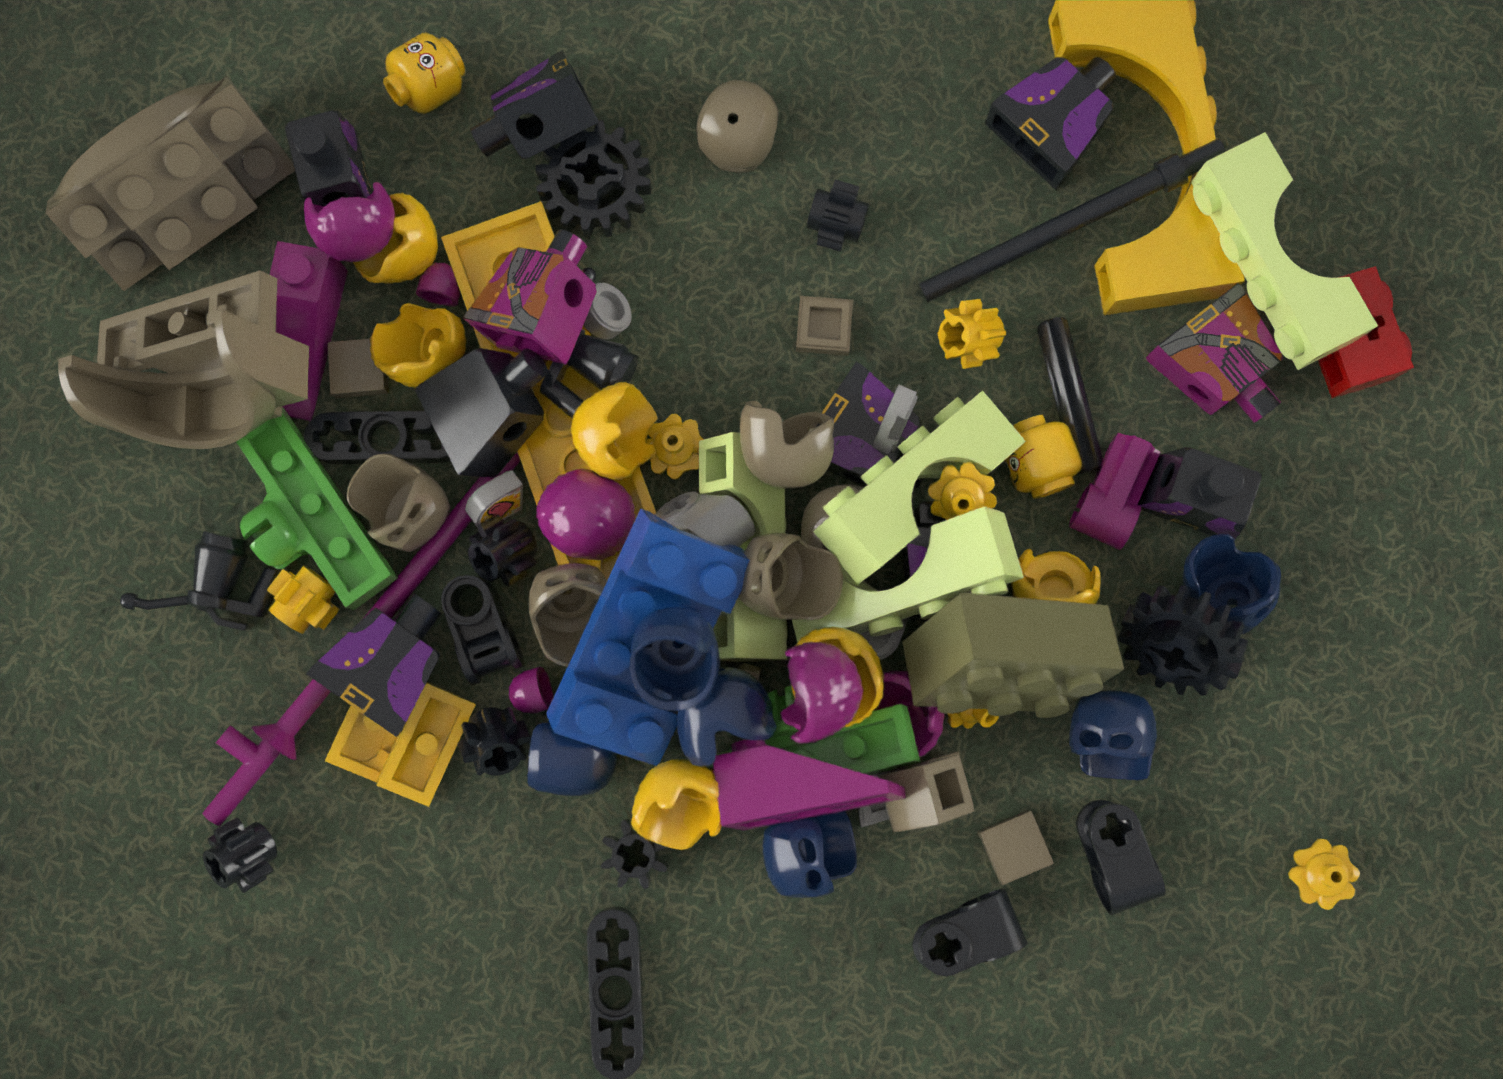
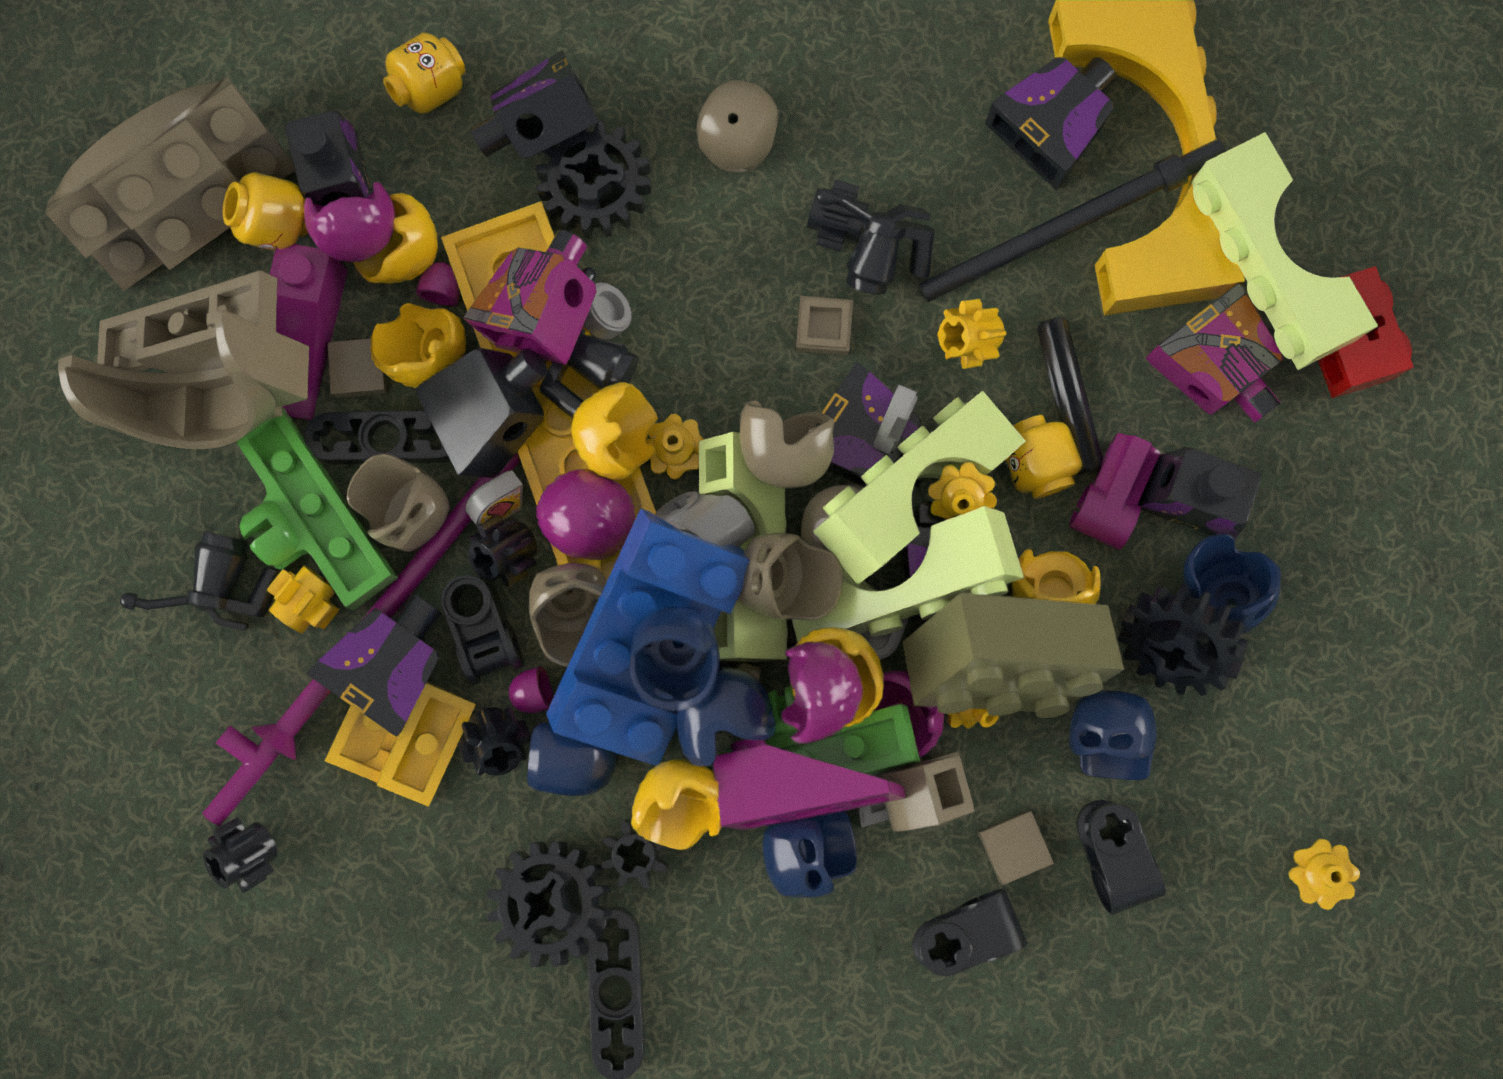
(265, 211): none -> yellow head
(527, 894): none -> black gear
(875, 255): none -> black piece

